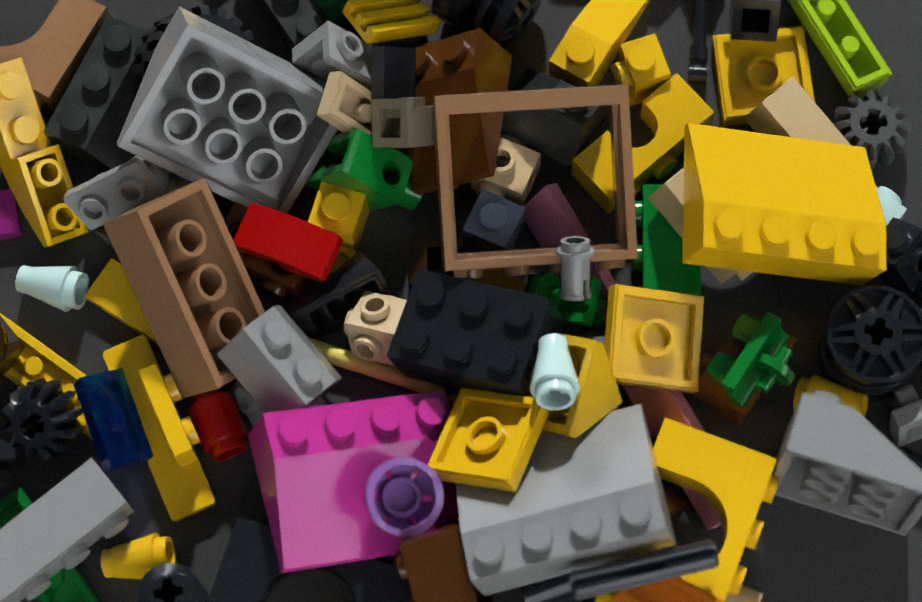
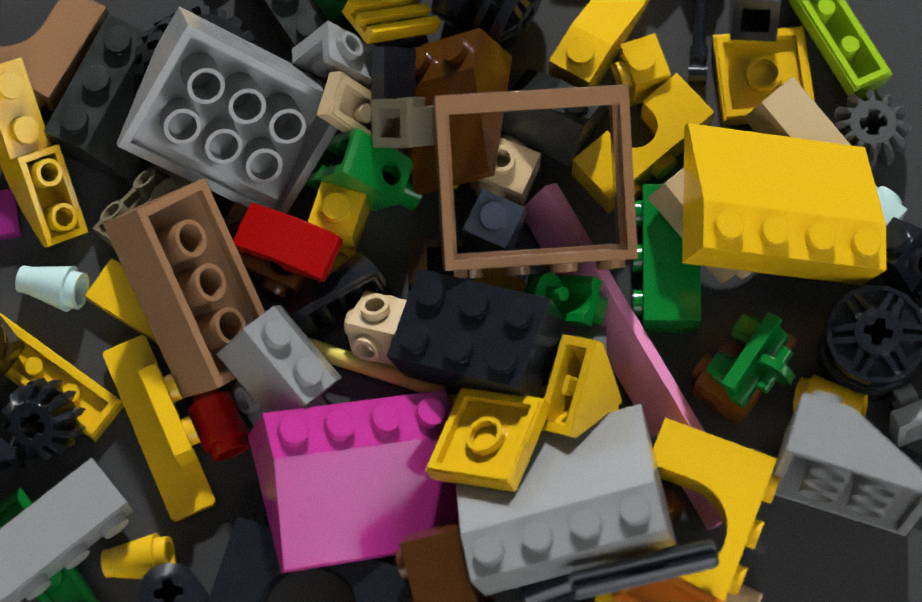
(113, 420): clear blue plate -> none
(117, 191): light grey bracket -> none
(402, 497): medium lavender helmet -> none
(554, 376): light aqua cone -> none
(575, 267): light grey pin -> none
(654, 338): yellow tile -> none

